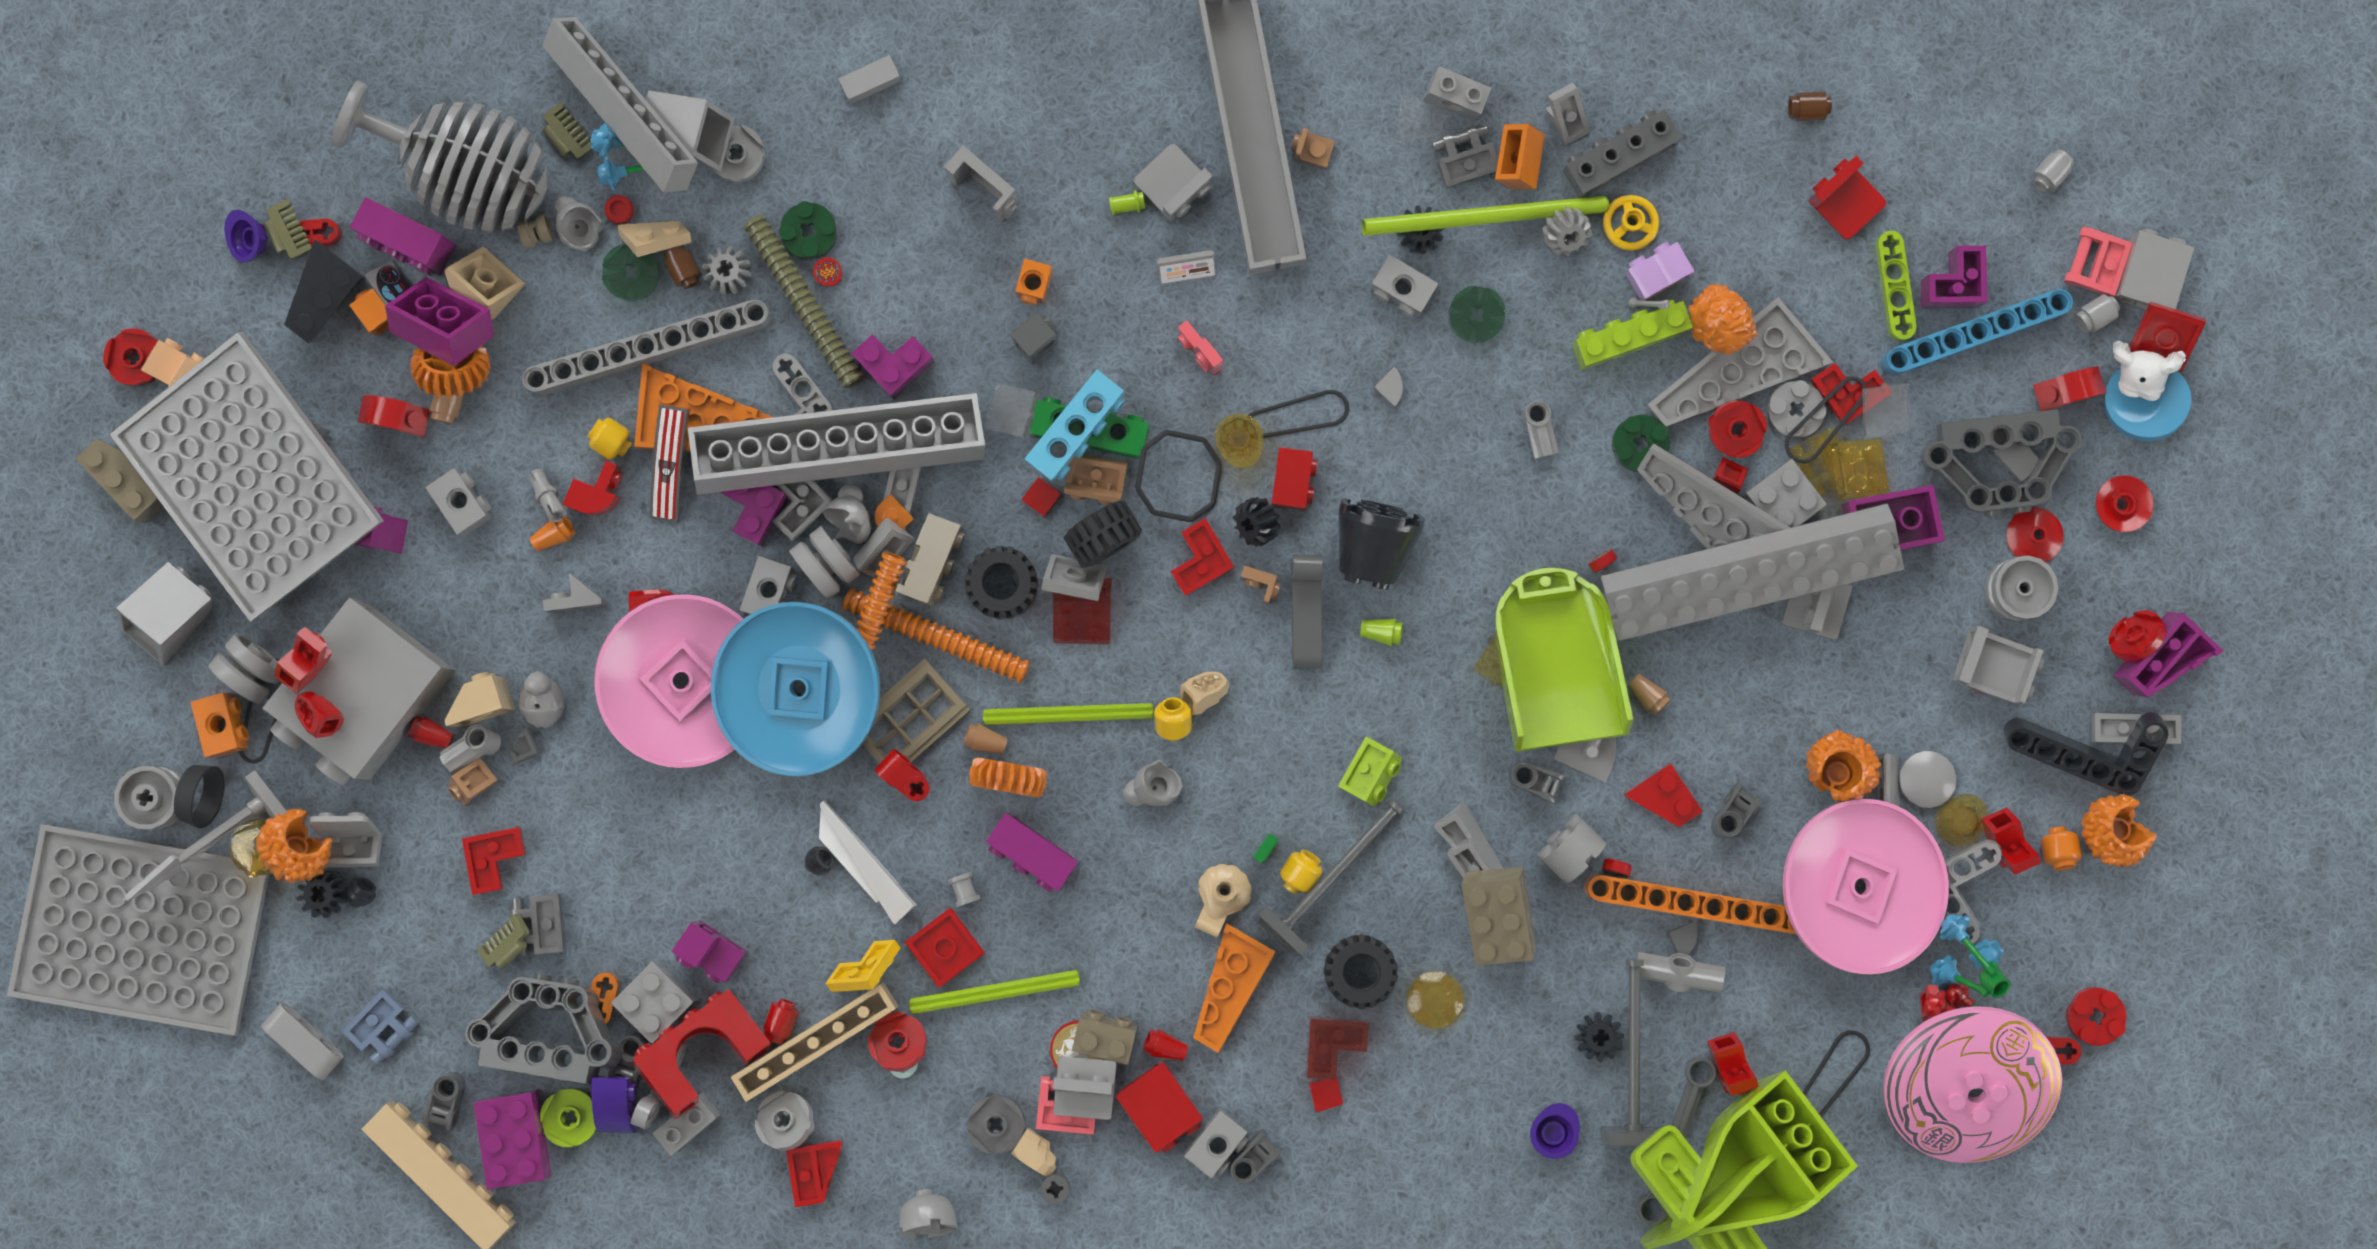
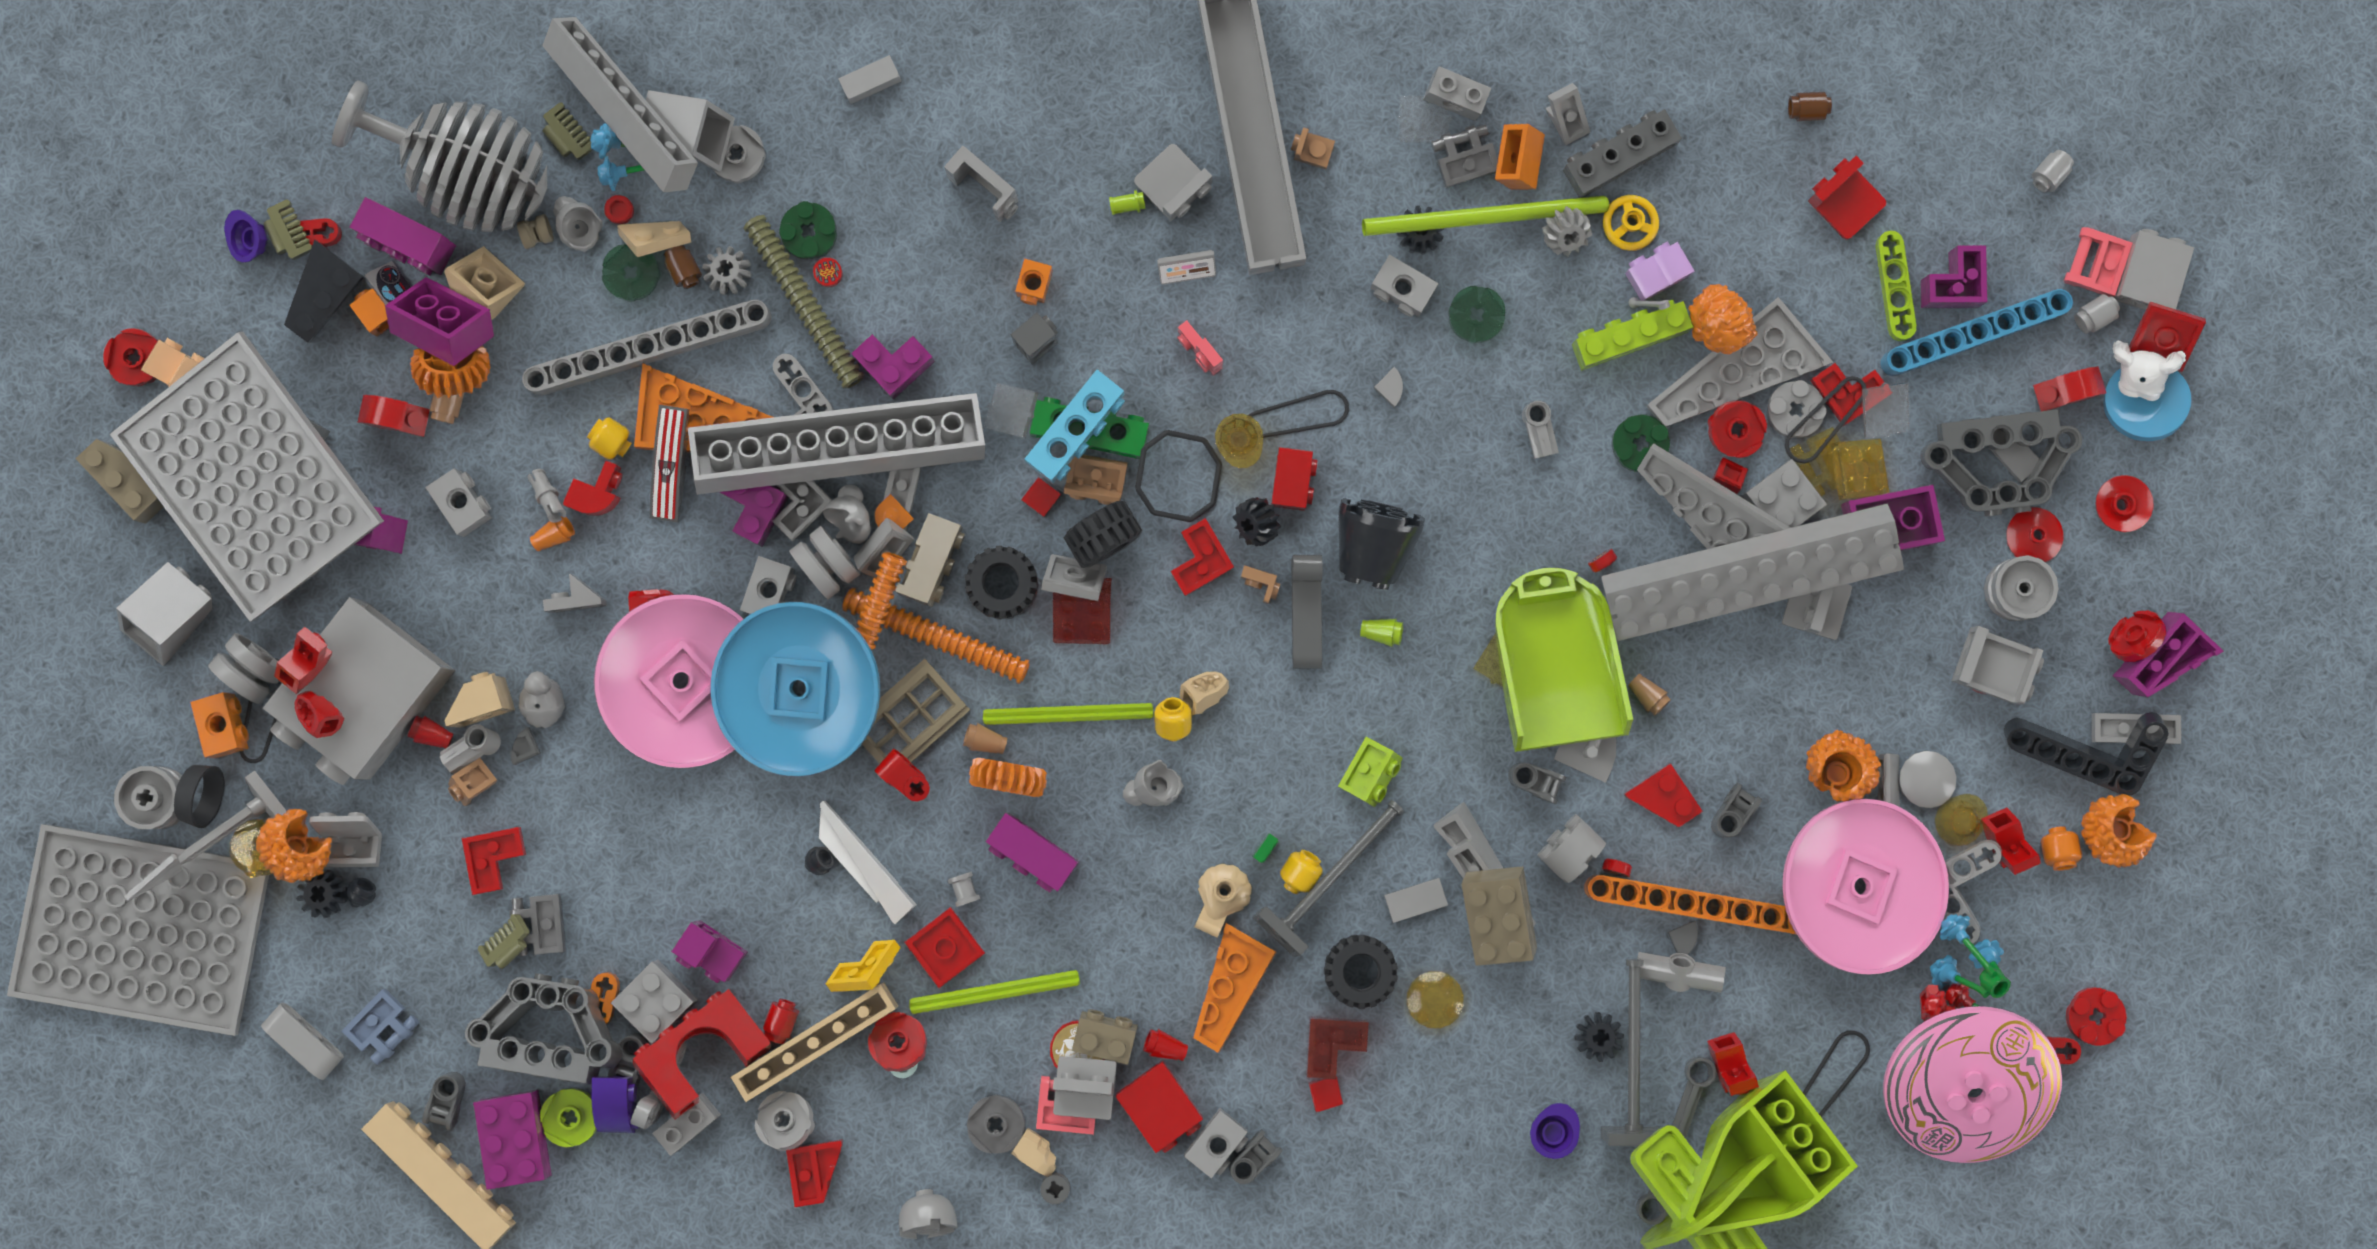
(1416, 900): none -> light grey tile

